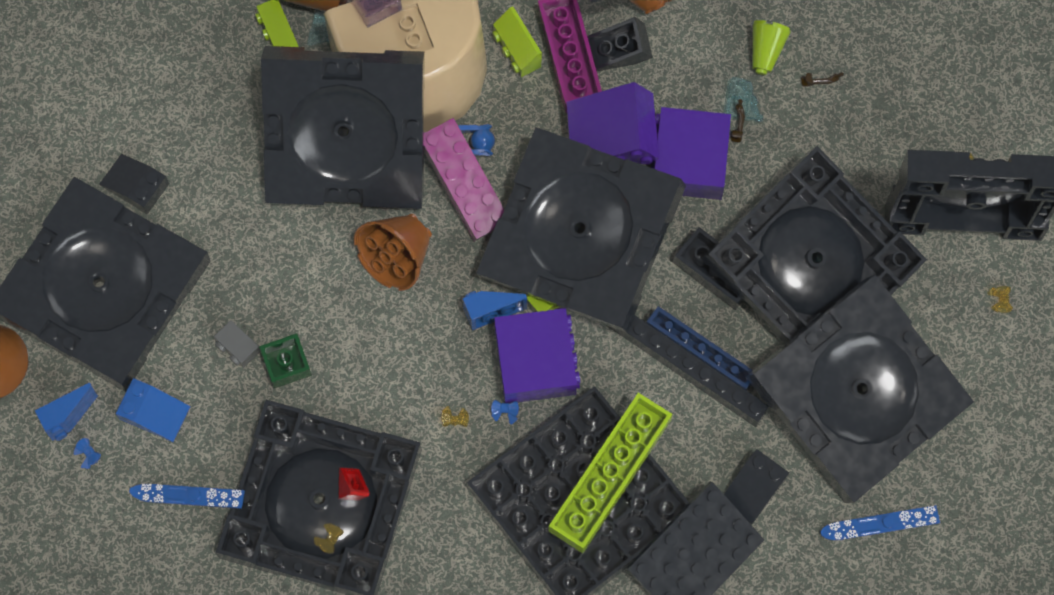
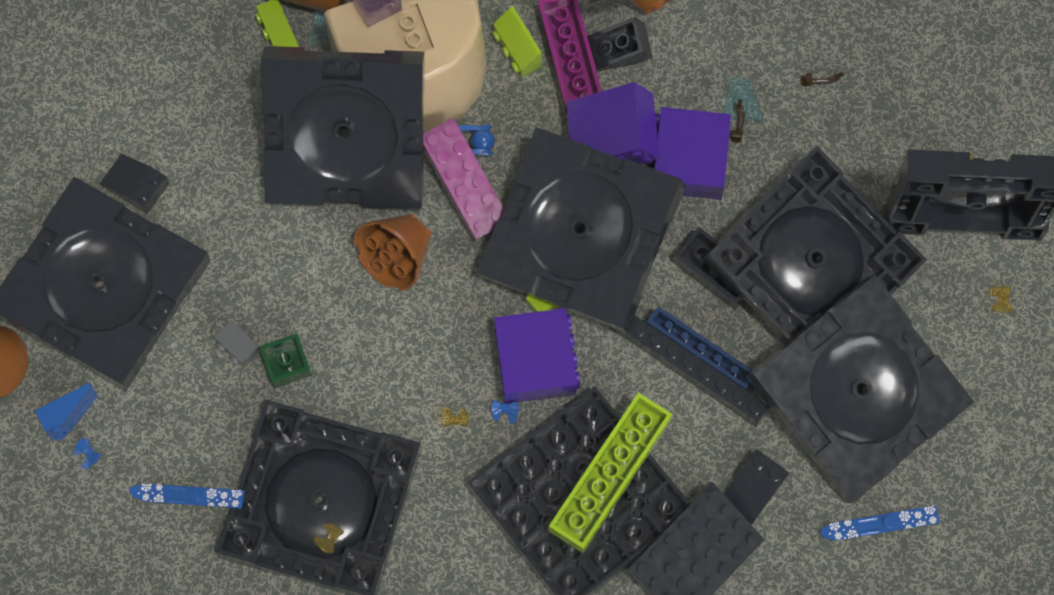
(152, 410): blue slope -> none
(352, 484): red slope -> none
(485, 305): blue slope -> none
(767, 45): lime cone -> none

